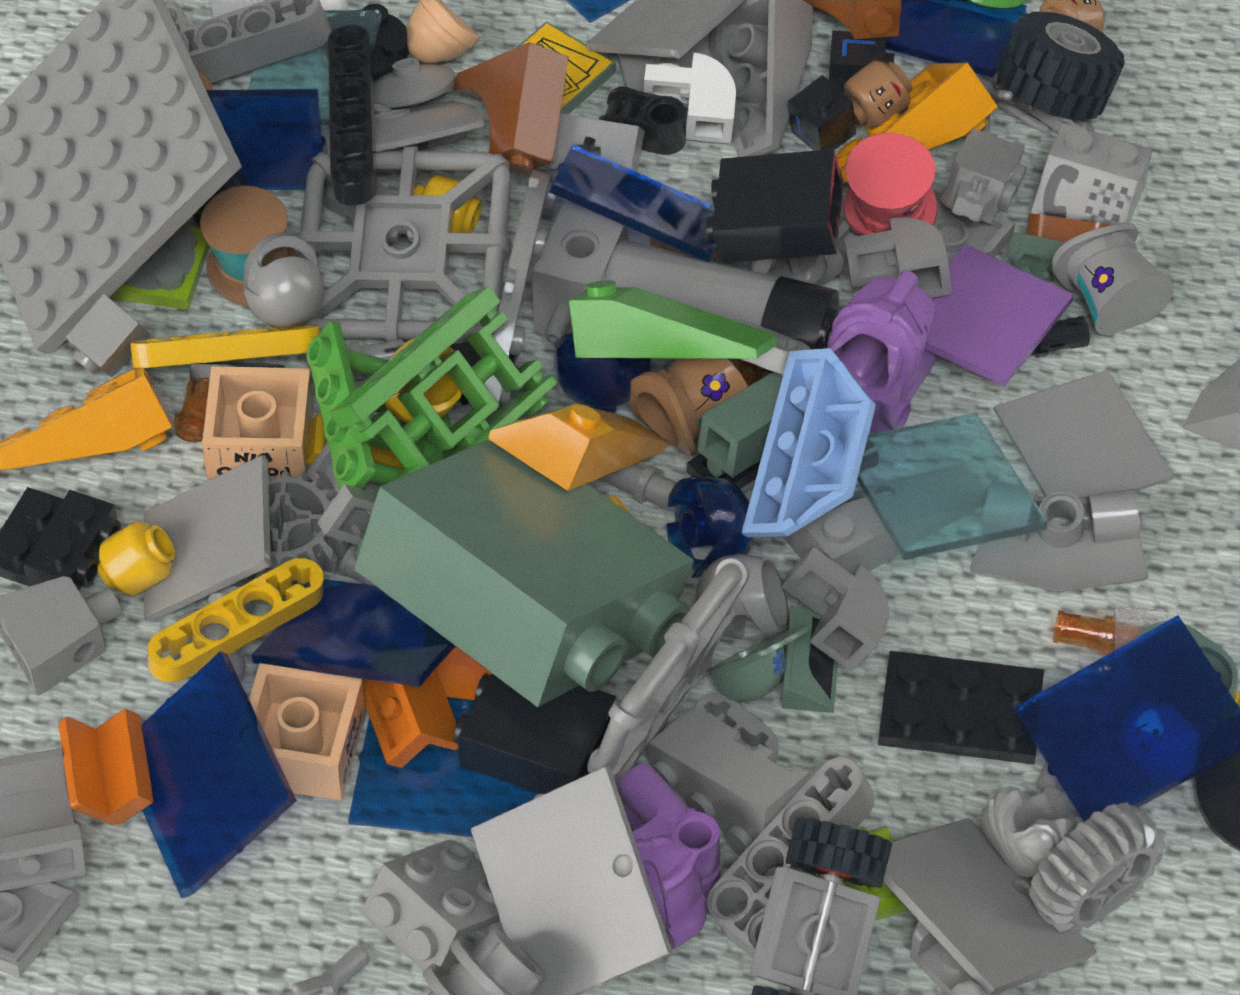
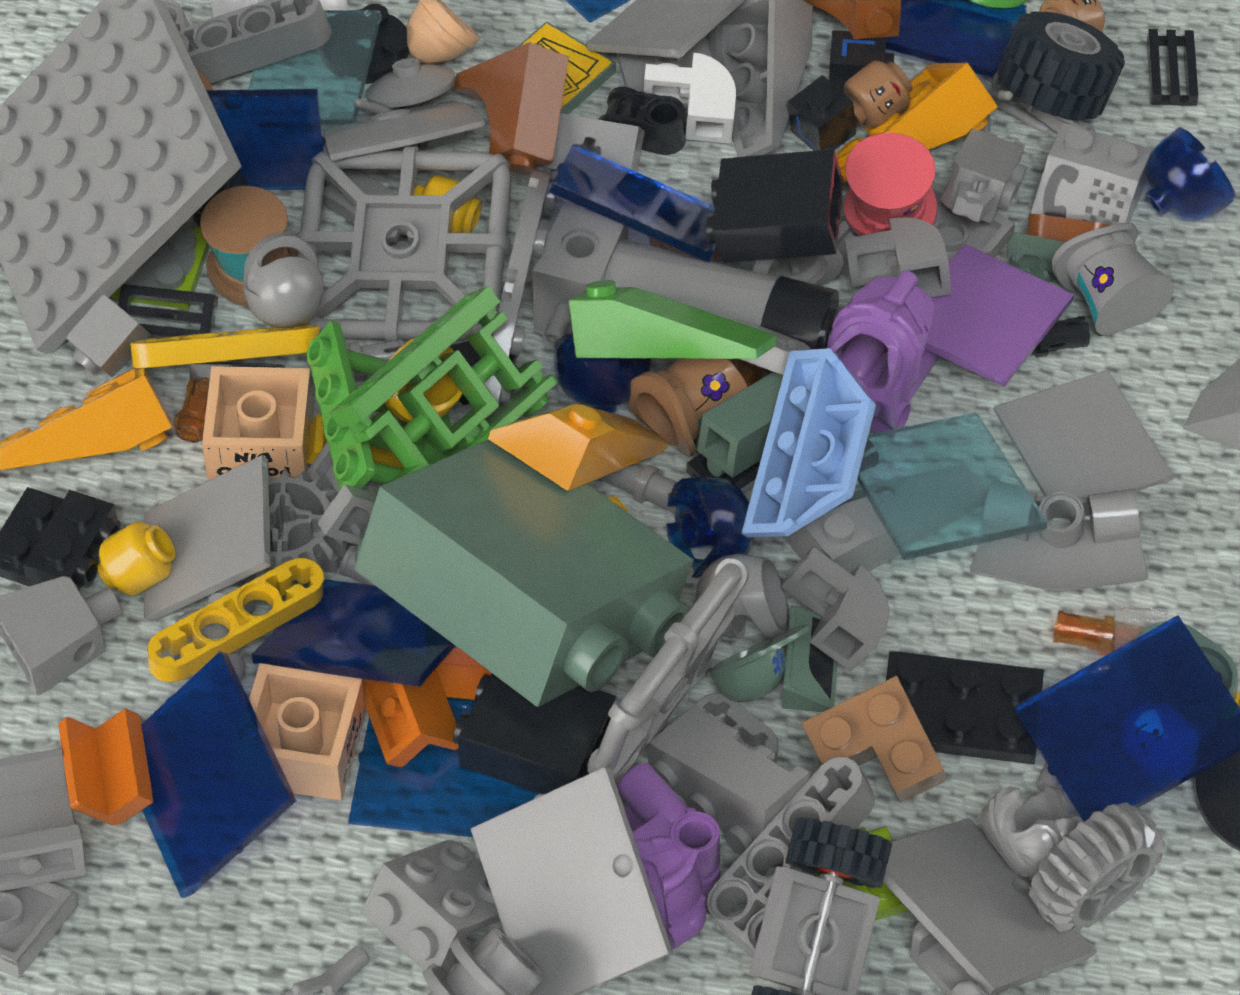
(206, 319): none -> black tile
(351, 112): black beam -> none
(880, 726): none -> medium nougat brick
(1171, 42): none -> black tile
(1185, 179): none -> clear blue cylinder

